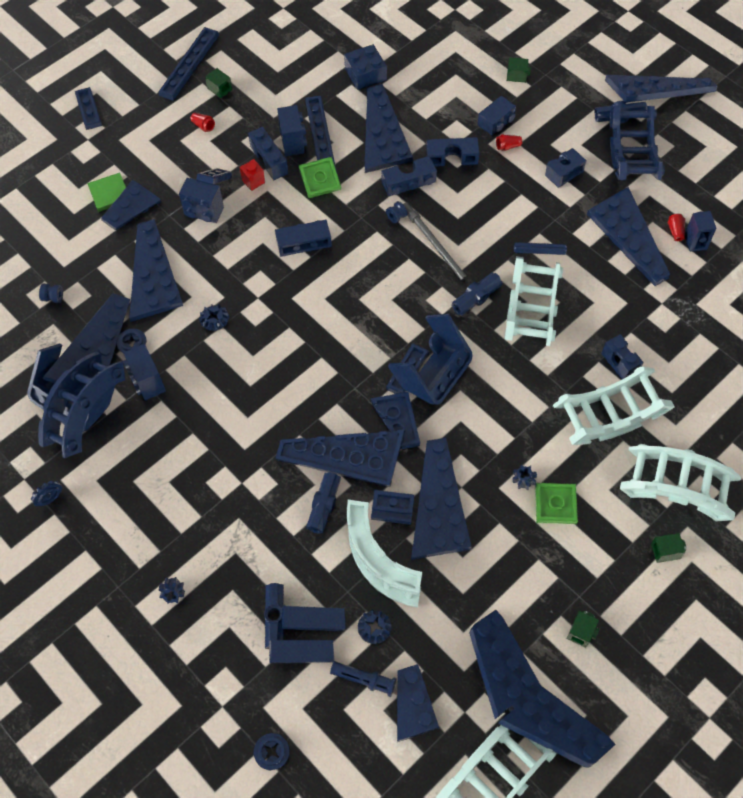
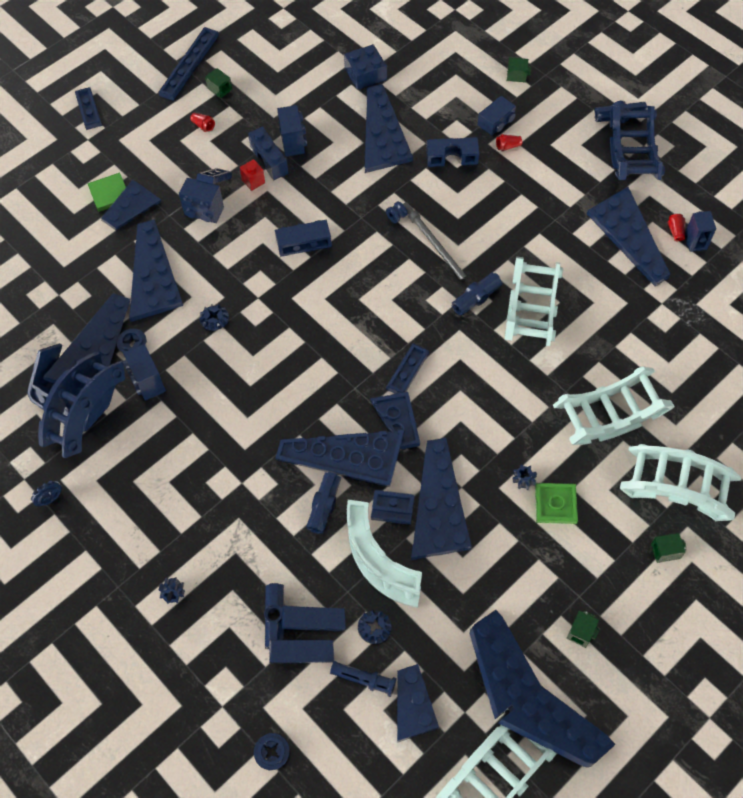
(52, 293): dark blue wheel -> none
(319, 128): dark blue tile -> none
(320, 177): bright green tile -> none
(397, 182): dark blue arch -> none
(444, 367): dark blue windscreen -> none
(540, 248): dark blue axle -> none
(565, 168): dark blue brick -> none
(629, 361): dark blue brick -> none
(653, 87): dark blue wing -> none

